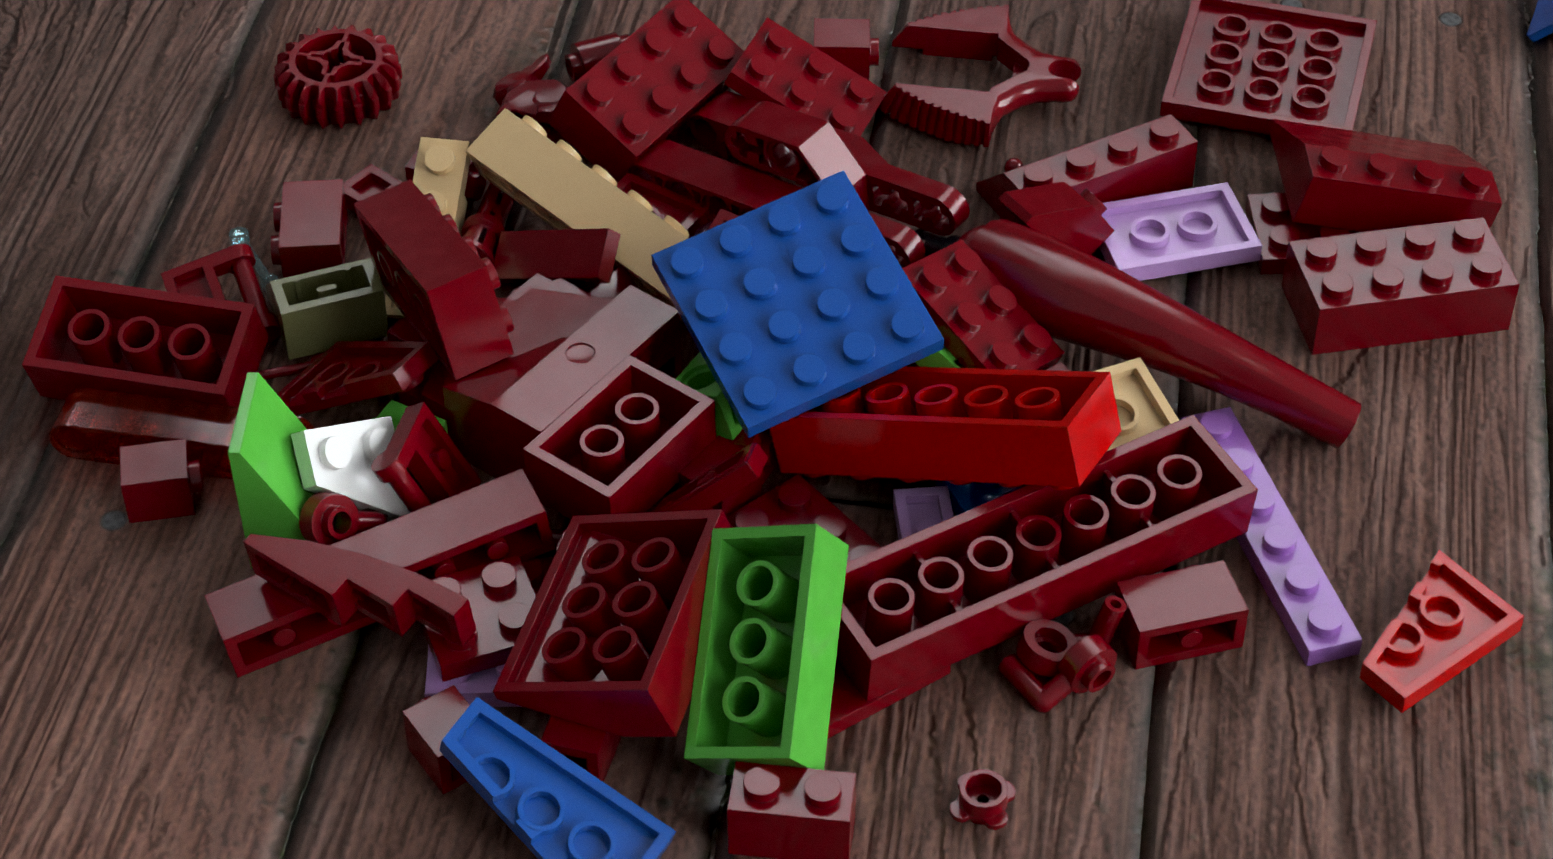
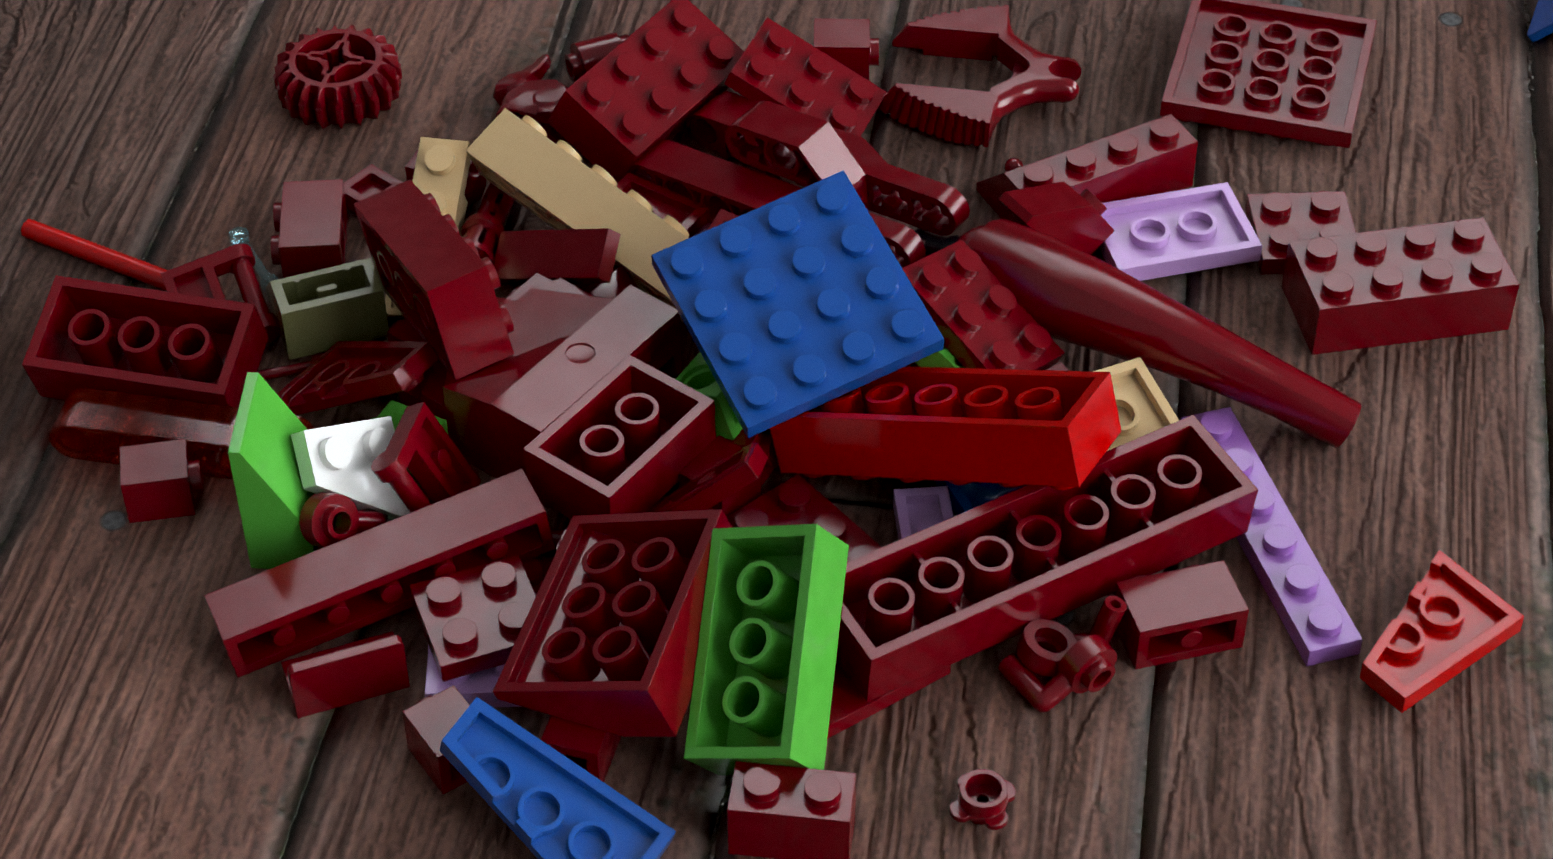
(93, 253): none -> red bar
(346, 674): none -> dark red panel
(347, 581): dark red slope -> none
(1378, 179): dark red slope -> none

